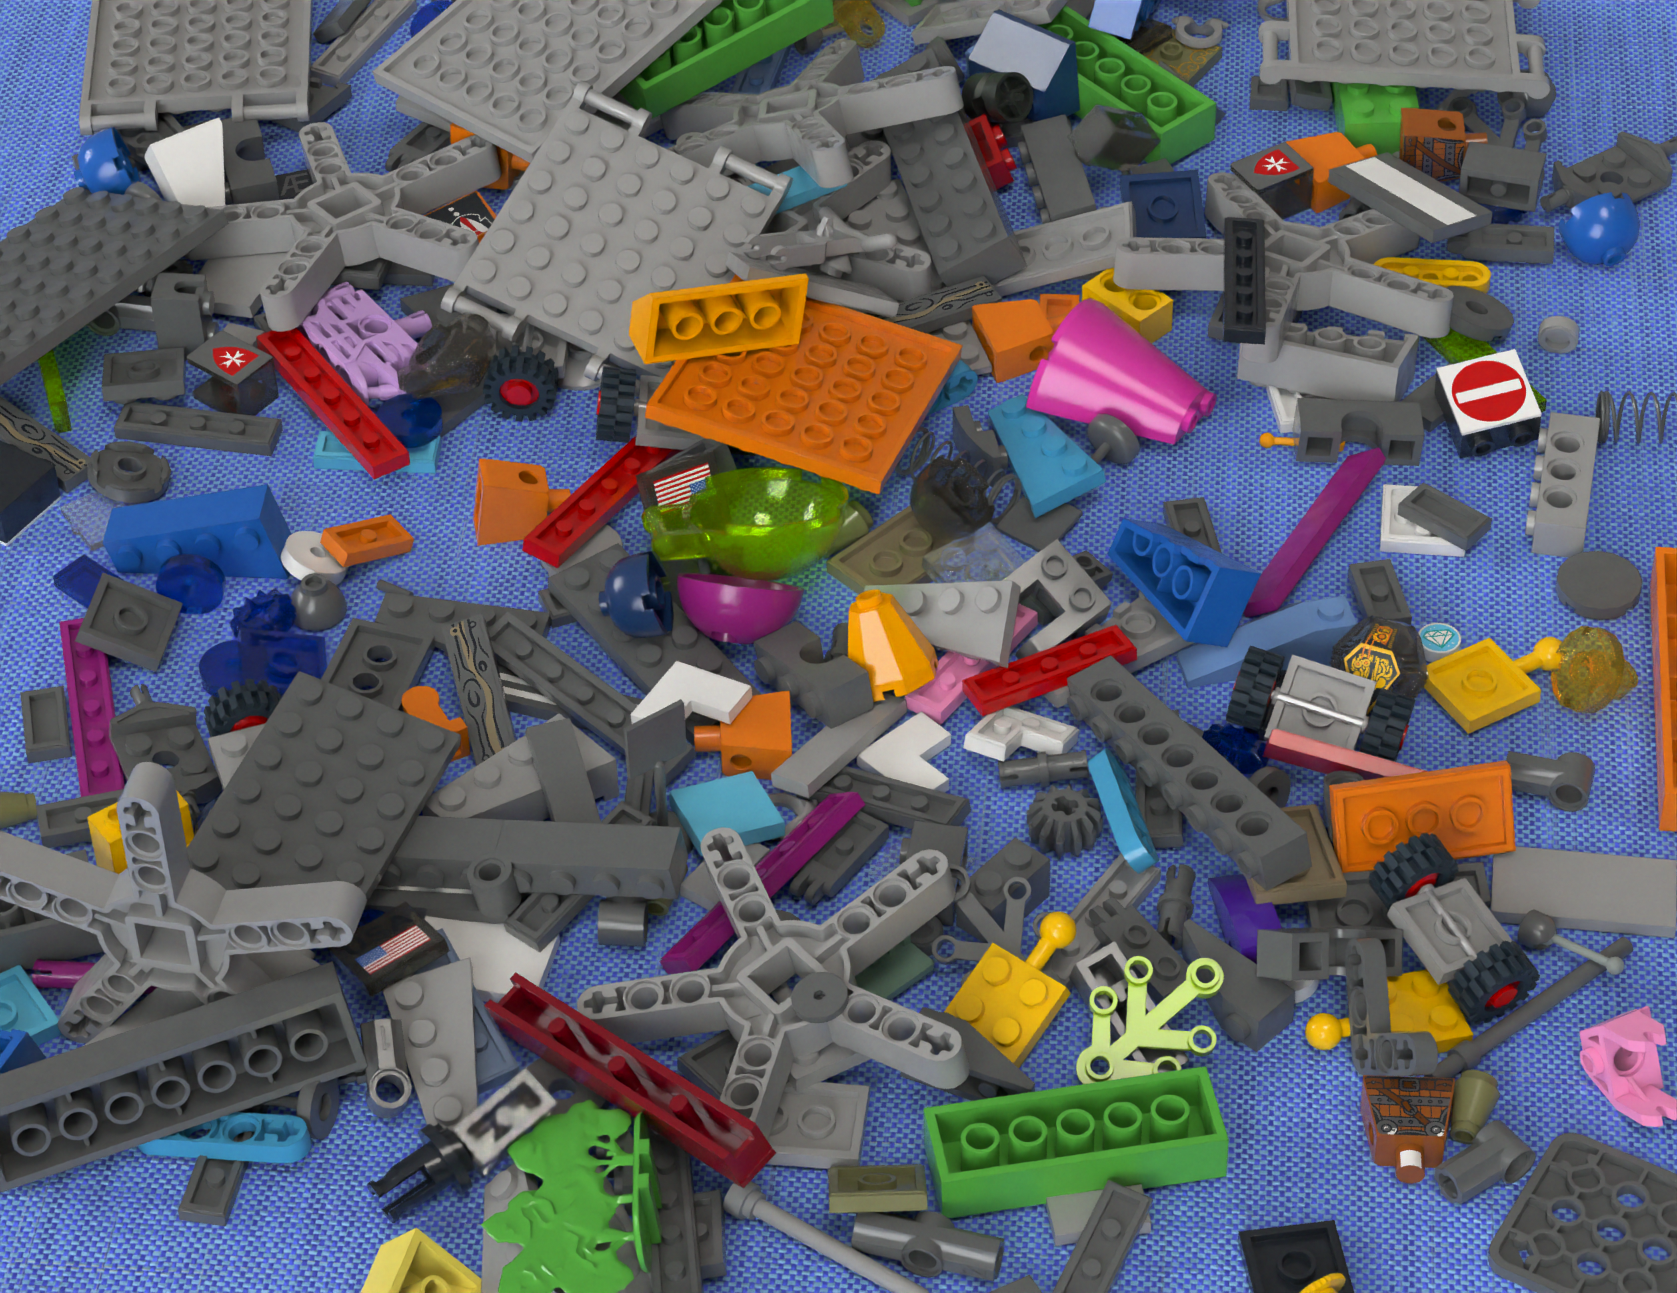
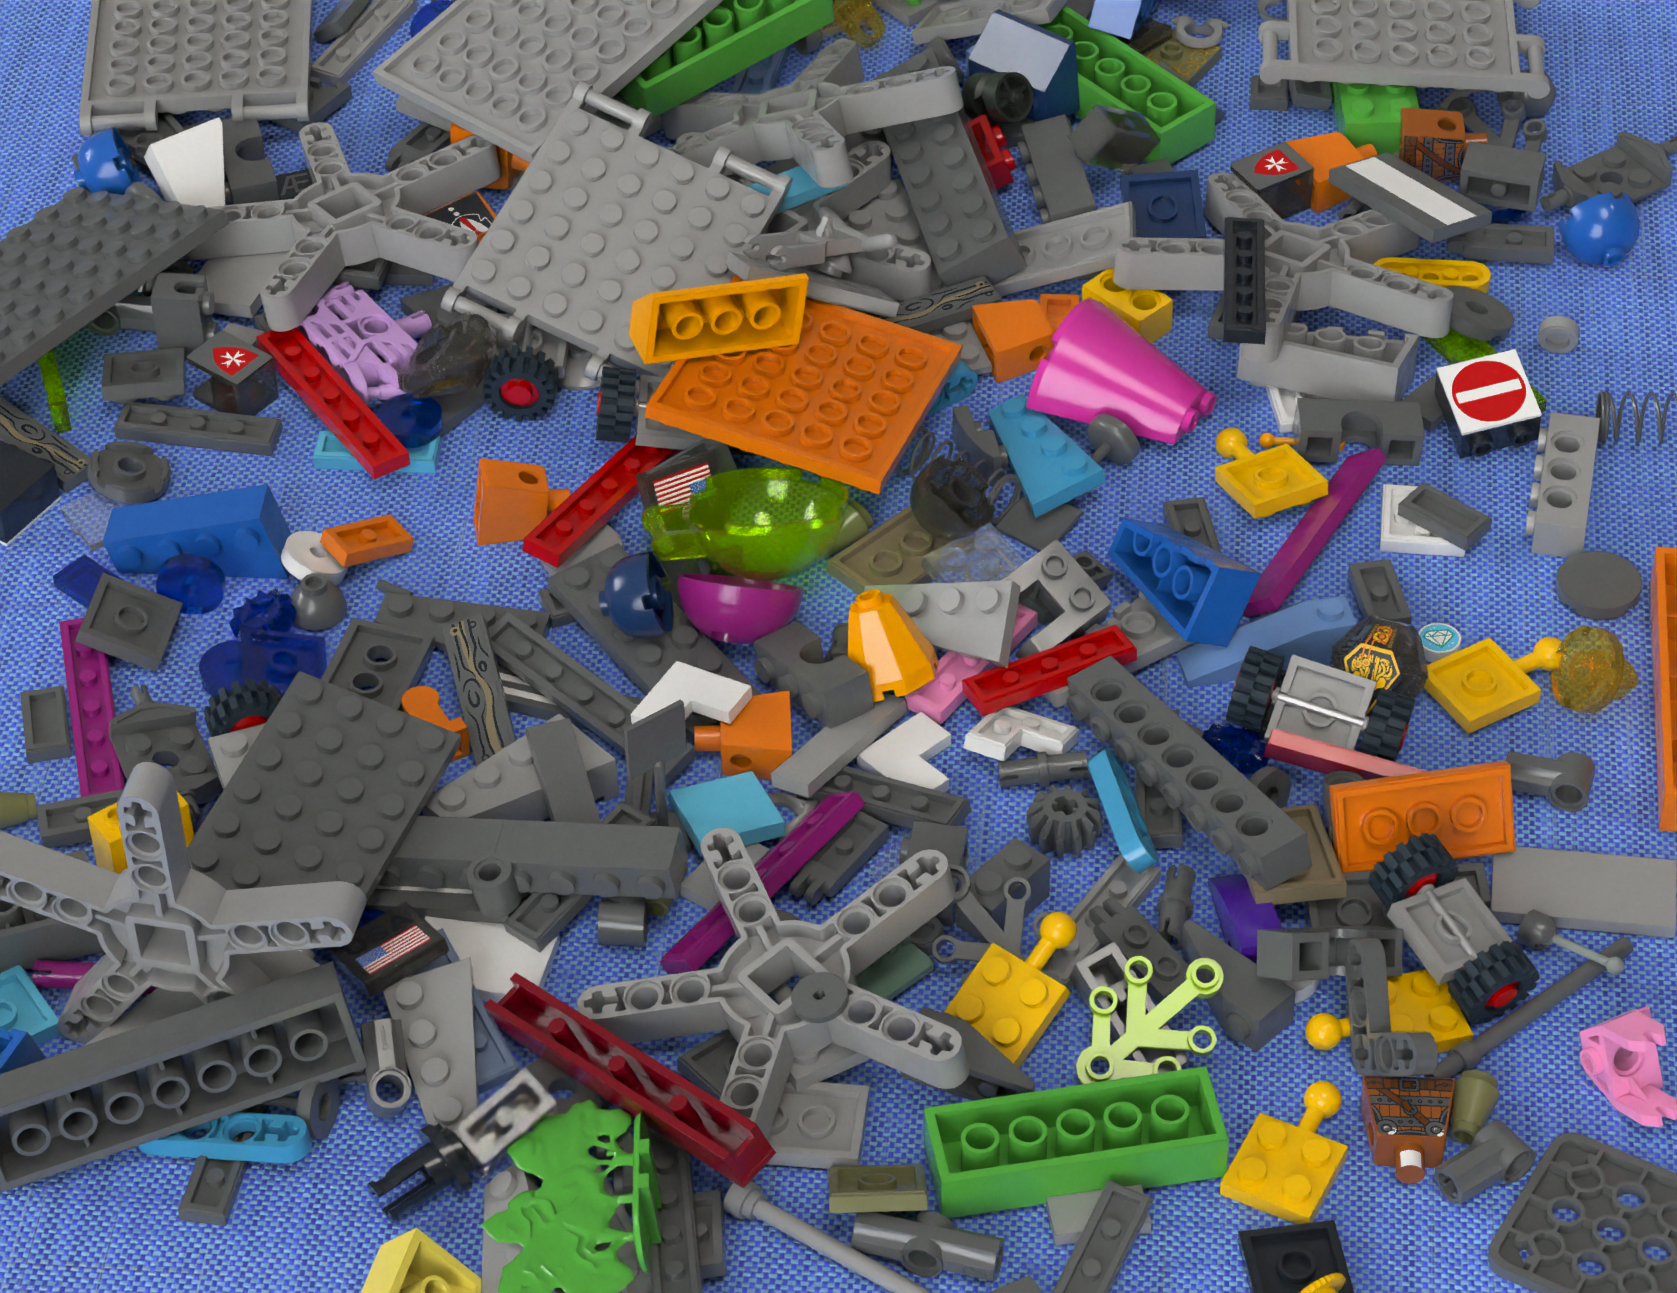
(1267, 479): none -> yellow plate
(1286, 1165): none -> yellow plate

